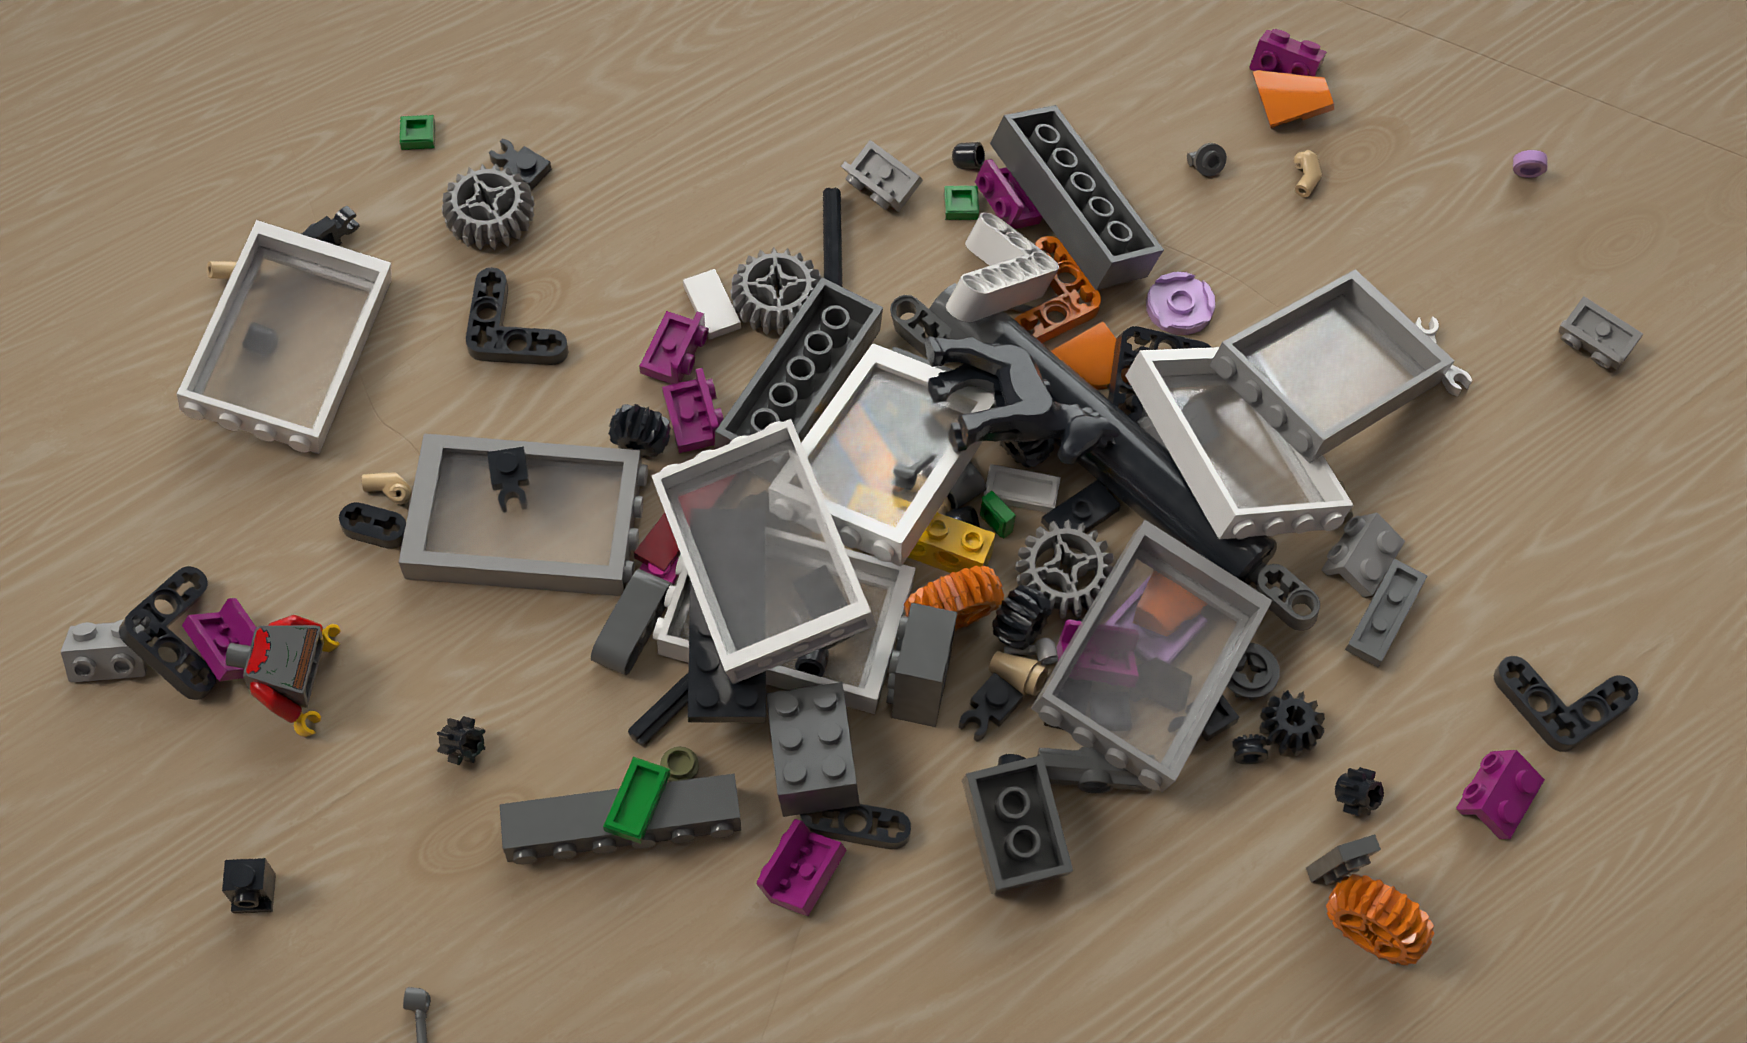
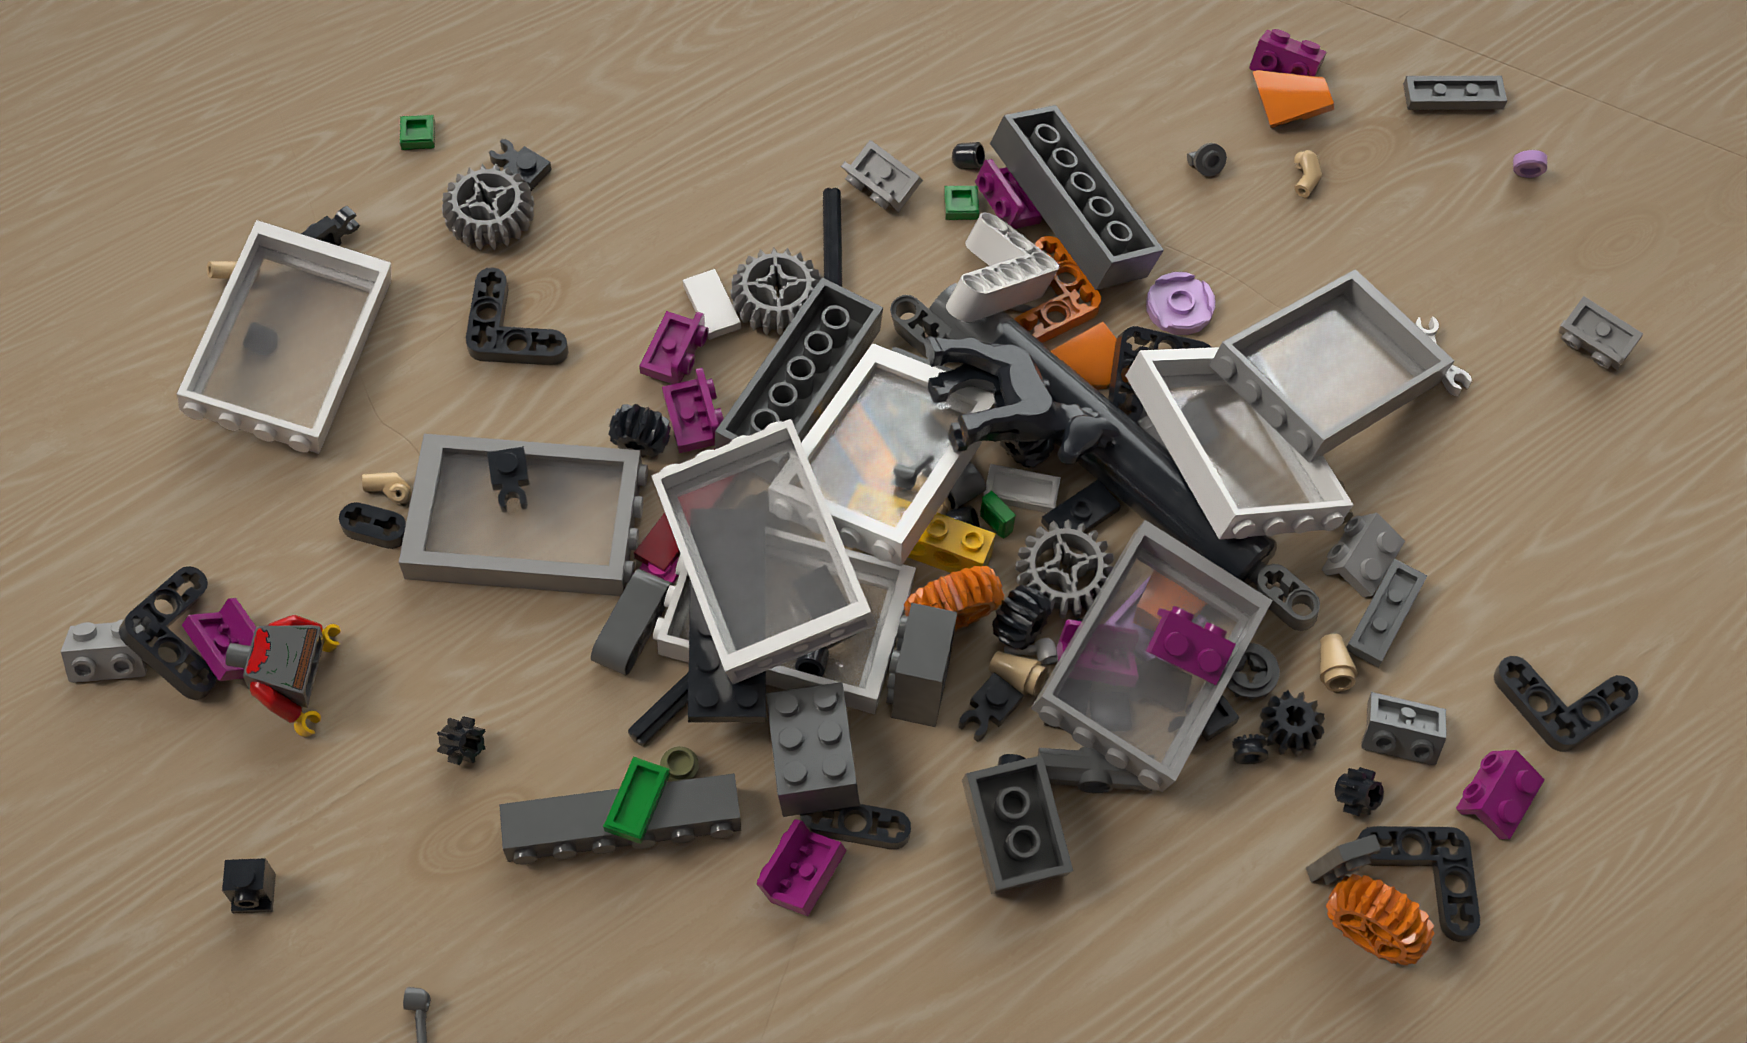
(1190, 646): none -> magenta bracket
(1336, 665): none -> tan cone
(1404, 729): none -> dark grey bracket
(1443, 865): none -> black beam
(1454, 92): none -> dark grey plate

